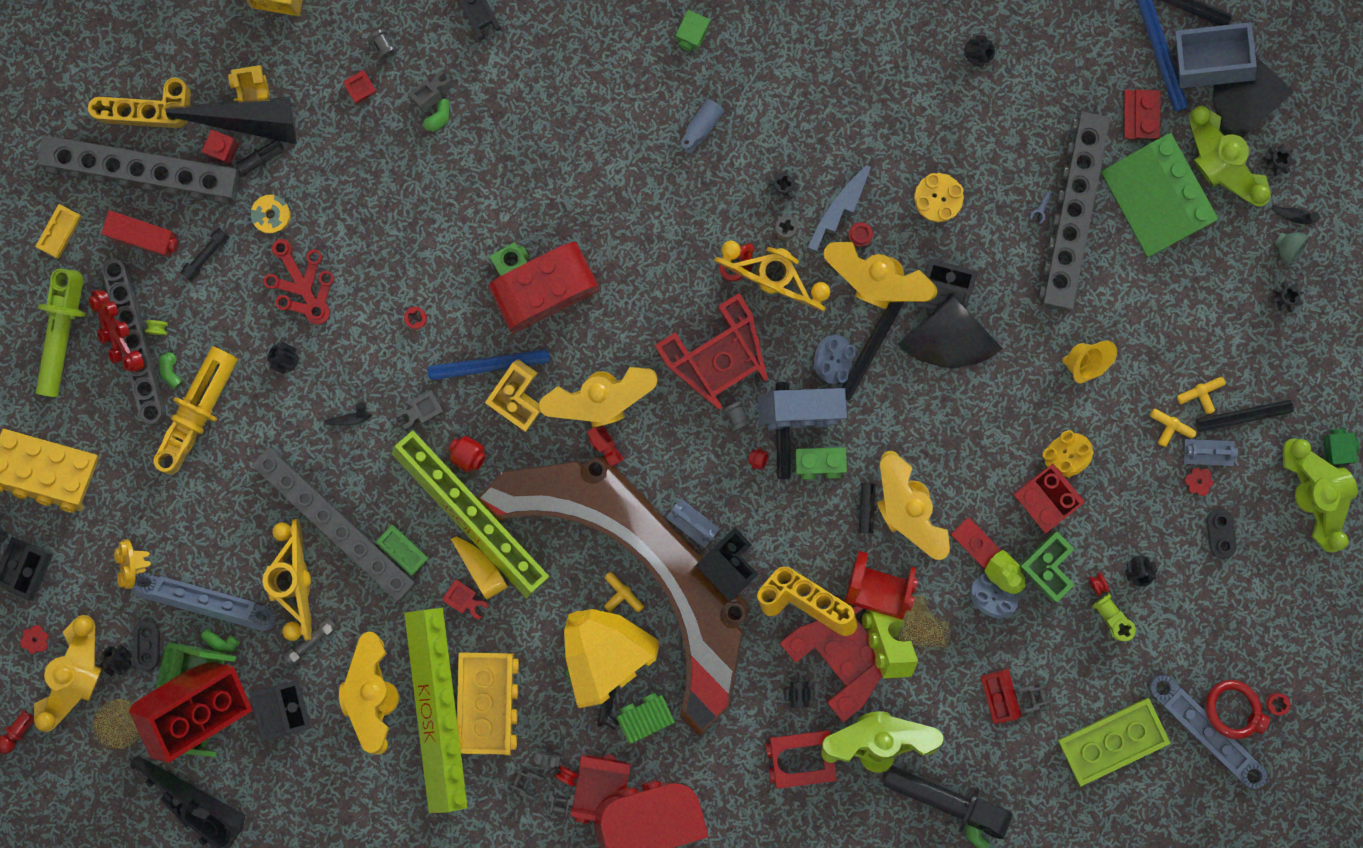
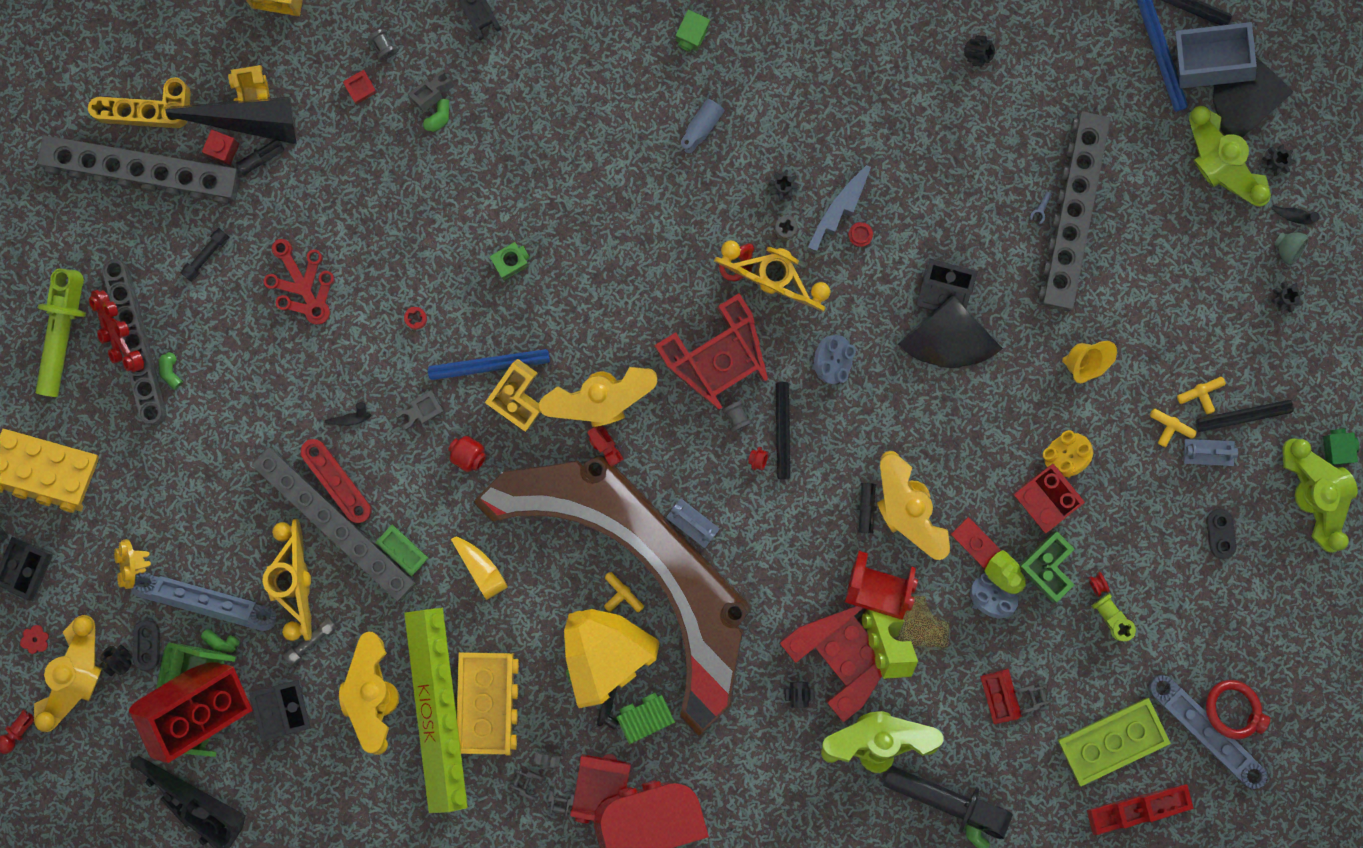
(58, 231): yellow plate -> none
(114, 724): clear yellow tile -> none
(139, 234): red slope -> none
(155, 327): lime bush -> none
(190, 419): yellow piece -> none
(263, 206): yellow piece -> none
(283, 358): black gear -> none
(336, 481): none -> red plate
(461, 597): red plate -> none
(469, 514): lime brick -> none
(543, 286): red brick -> none
(566, 775): red bush -> none
(726, 566): black brick -> none
(781, 743): red panel -> none
(802, 408): sand blue piece -> none
(809, 604): yellow beam -> none
(819, 462): bright green brick -> none
(871, 348): black axle -> none
(878, 277): yellow piece -> none
(944, 187): yellow plate -> none
(1140, 809): none -> red slope
(1141, 114): red plate -> none
(1141, 571): black gear -> none
(1159, 195): bright green slope -> none
(1204, 475): red plant -> none
(1271, 708): red bush -> none

